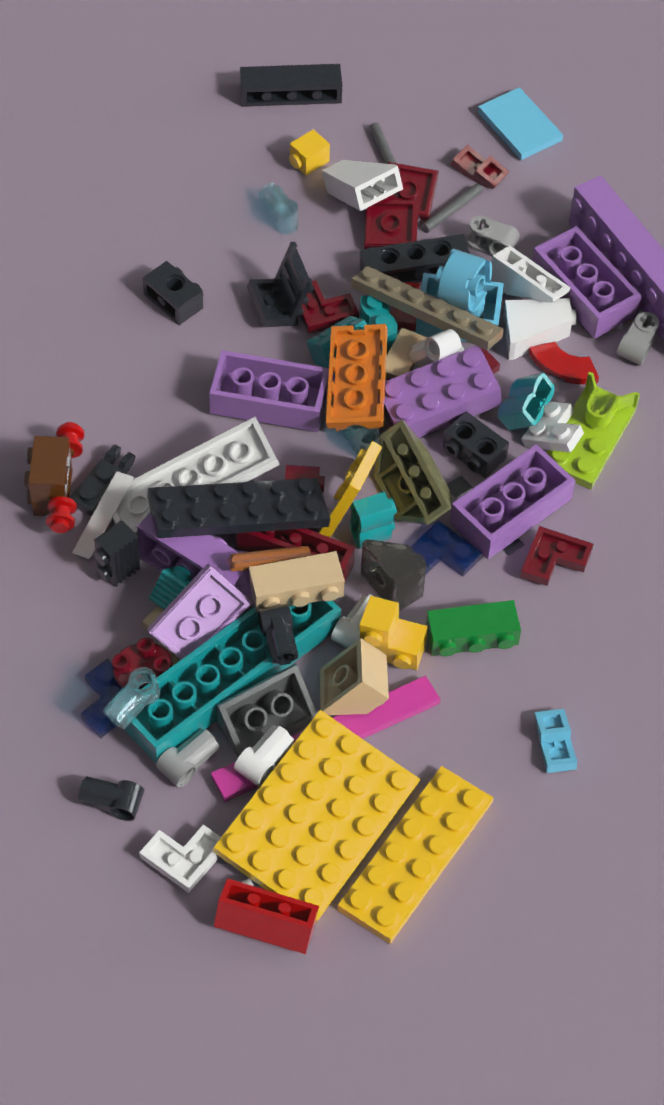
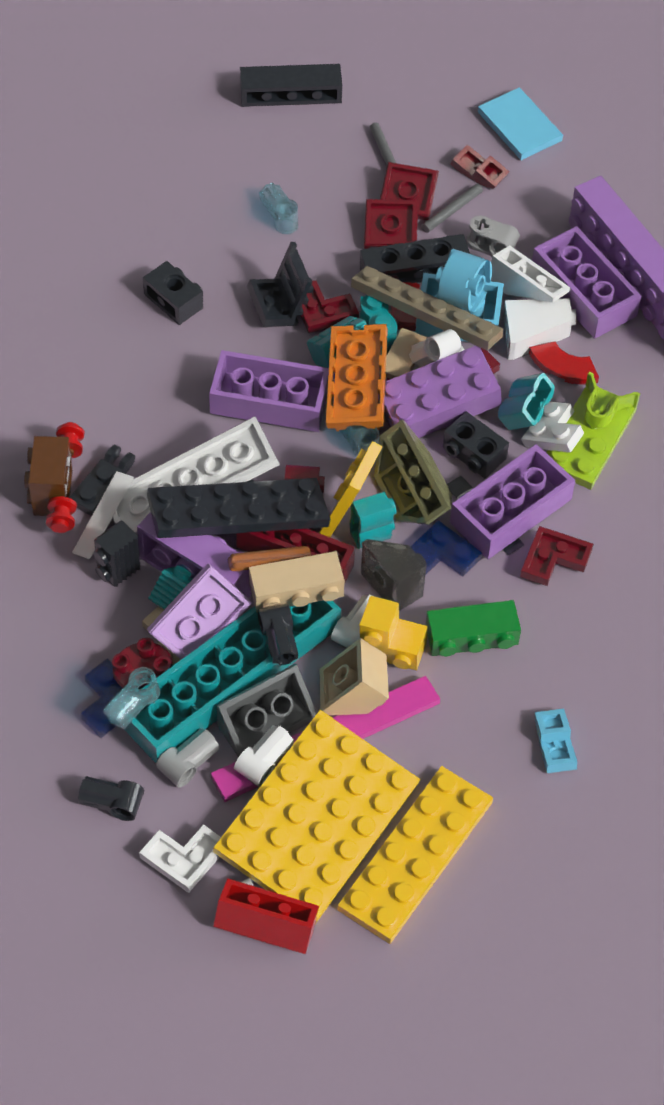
(309, 152): yellow brick -> none
(361, 182): white slope -> none
(639, 338): light grey piece -> none

